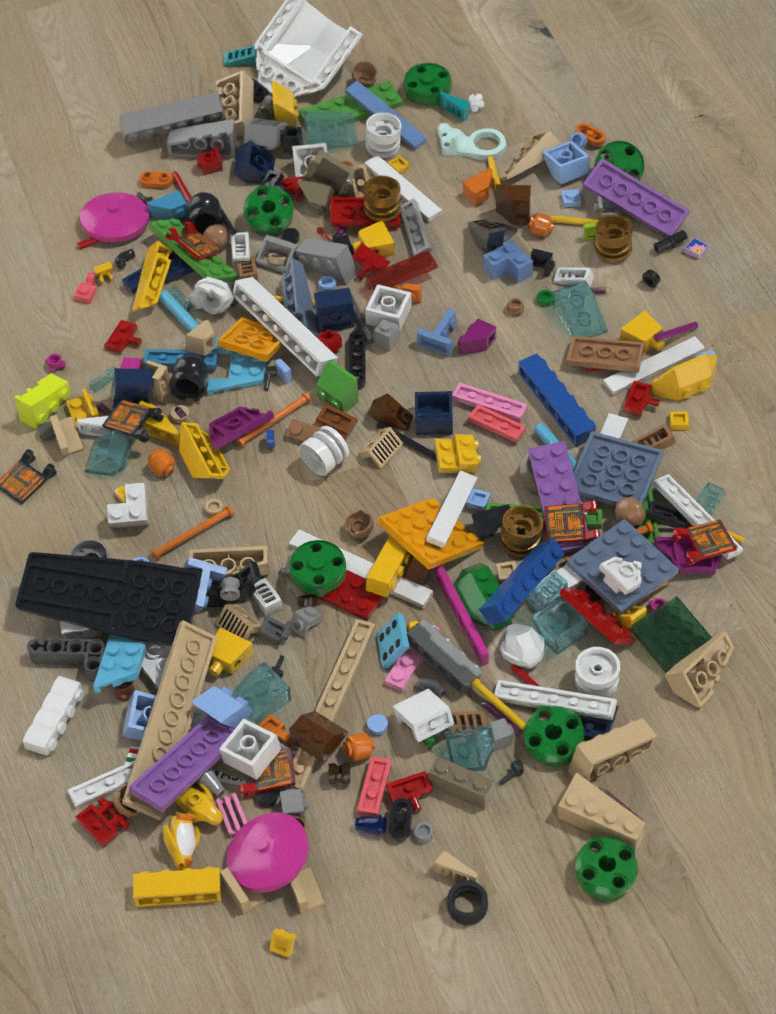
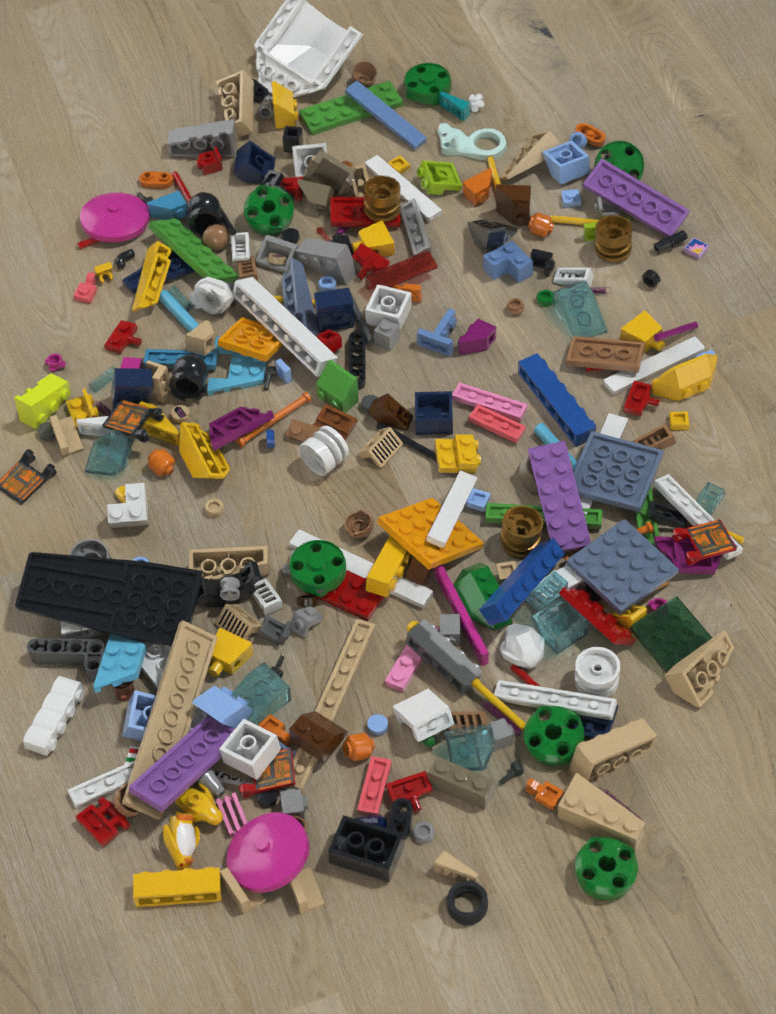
(170, 116): light grey brick -> none
(193, 242): flag -> none
(209, 573): bracket -> none
(228, 511): orange bar -> none
(241, 57): teal slope -> none
(264, 133): light grey brick -> none
(282, 942): yellow tile -> none
(330, 127): clear light blue slope -> none
(339, 773): dark brown wheel -> none
(366, 402): none -> dark grey tile
(366, 848): none -> black brick
(383, 135): white wheel -> none
(392, 640): medium azure tile -> none
(433, 684): dark grey arm -> none
(438, 177): none -> lime plate
(450, 627): none -> light grey brick
(489, 520): black slope -> none
(546, 794): none -> orange plate
(567, 522): flag -> none
(621, 574): white plate -> none
(630, 510): medium nougat hair -> none

